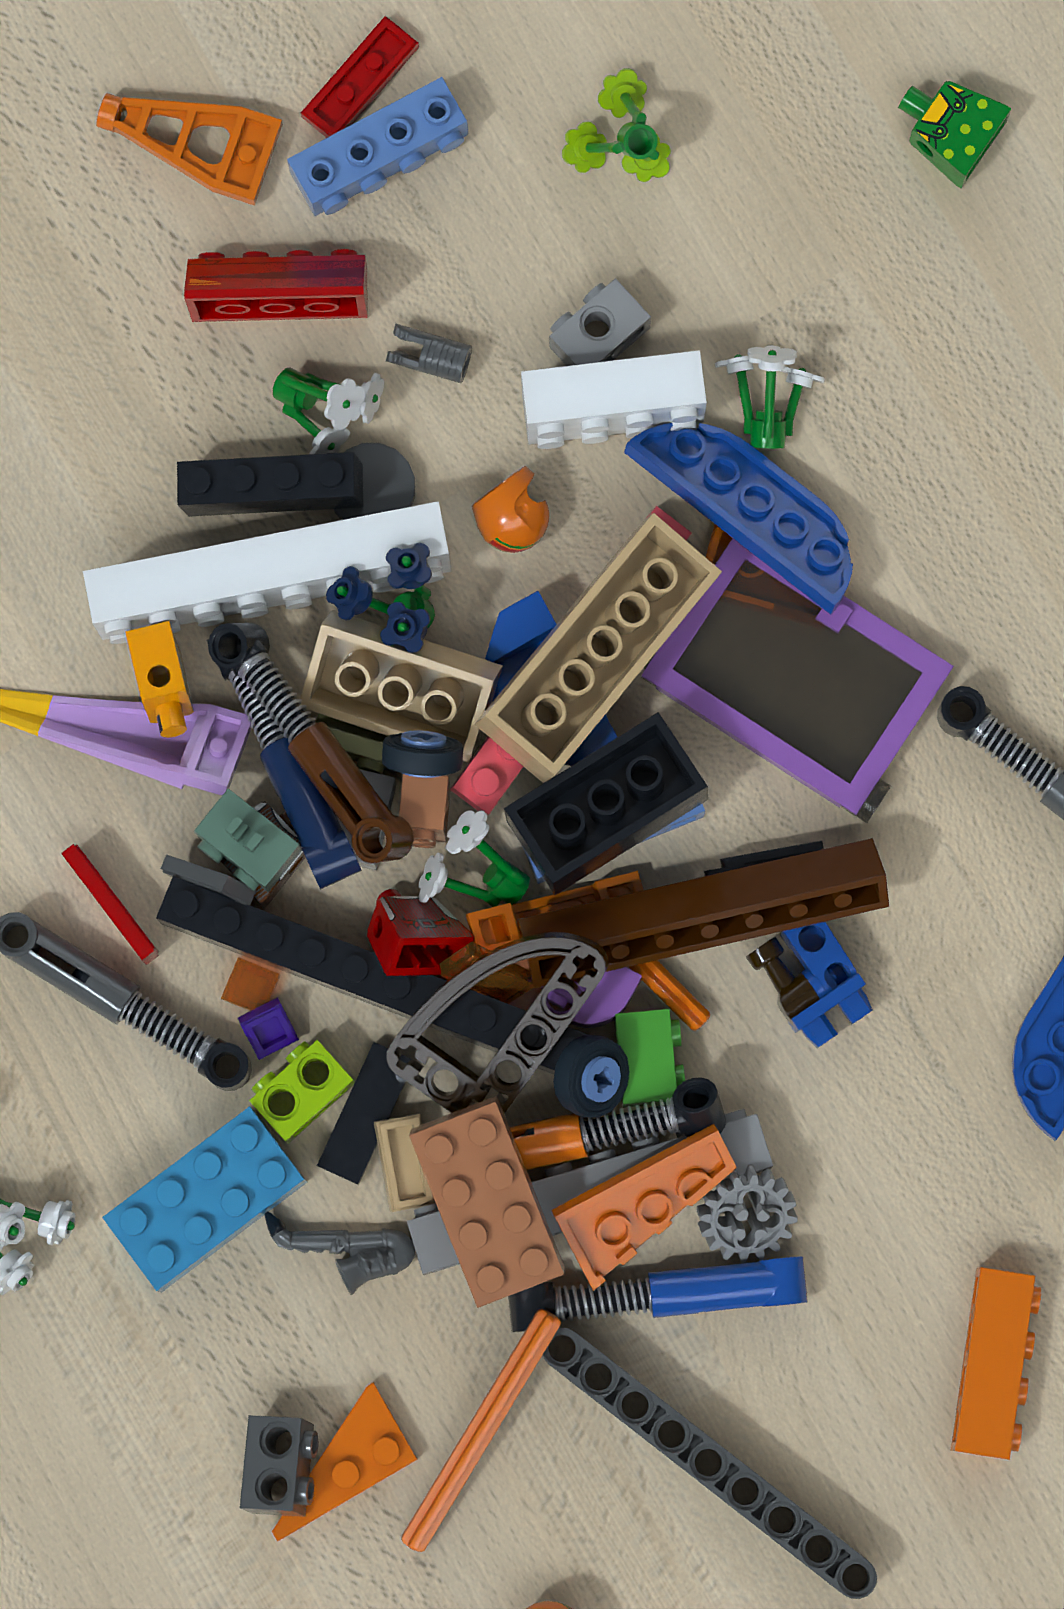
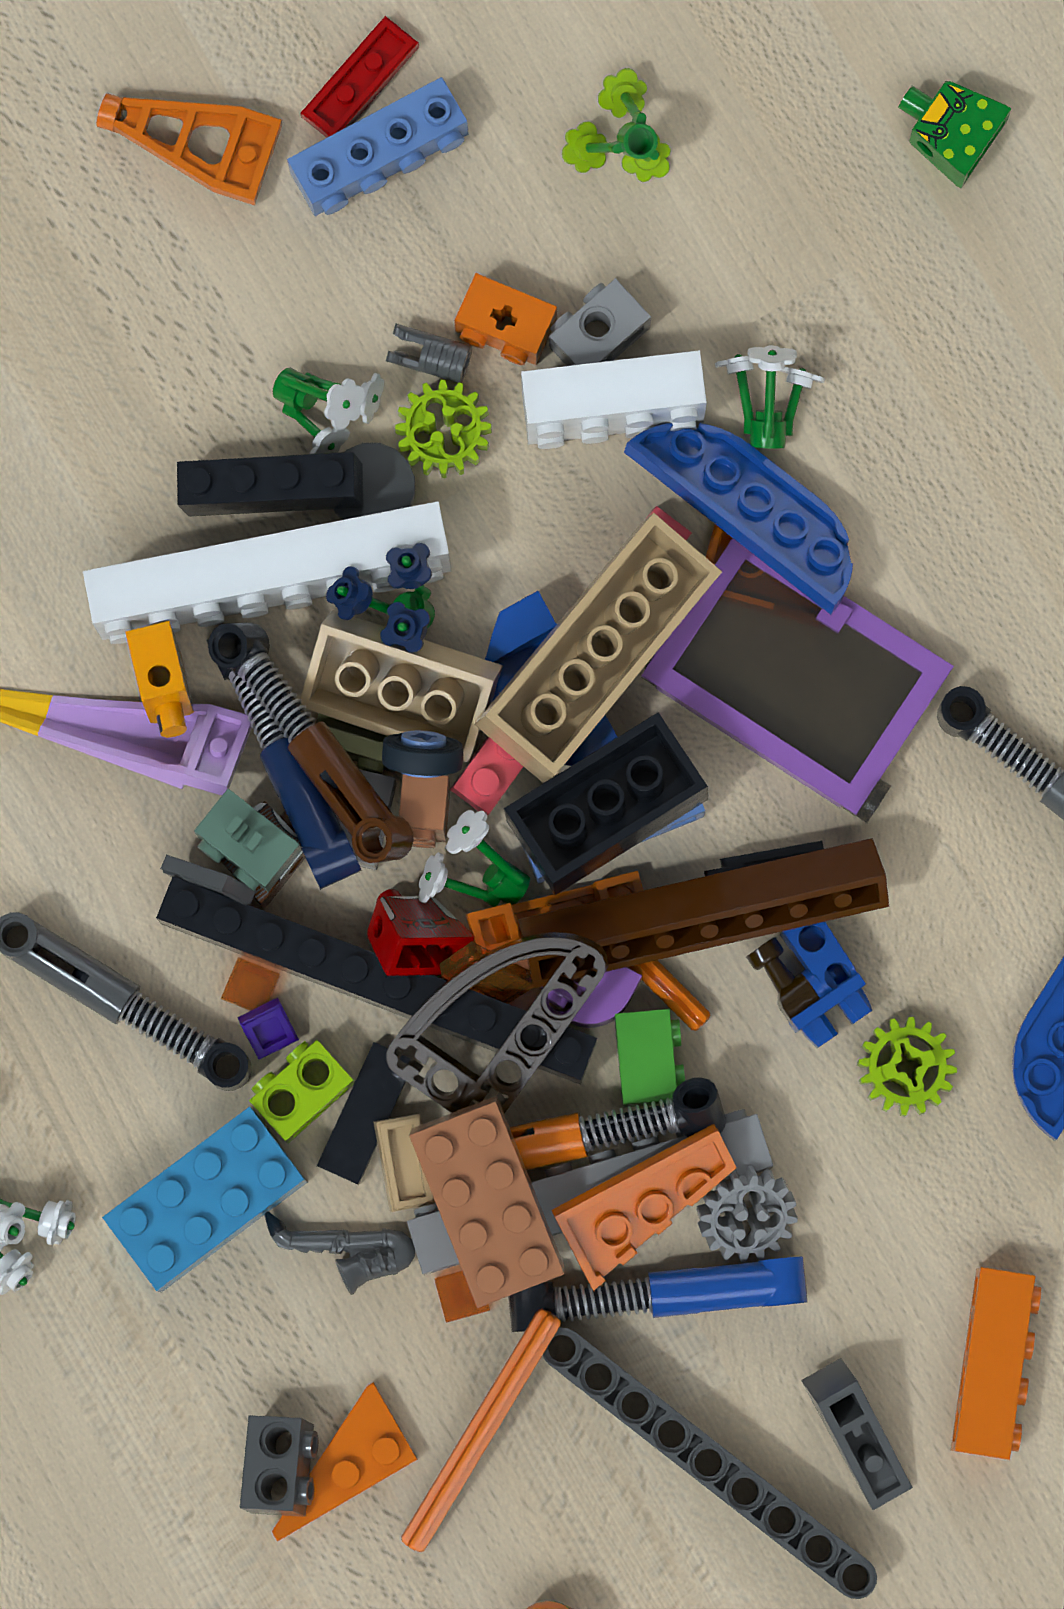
(110, 903): red tile -> none
(276, 286): red slope -> none
(419, 420): none -> lime gear
(456, 1297): none -> clear orange tile
(492, 301): none -> orange brick
(509, 516): orange helmet -> none
(591, 1076): black wheel -> none
(857, 1433): none -> dark grey slope
(926, 1060): none -> lime gear

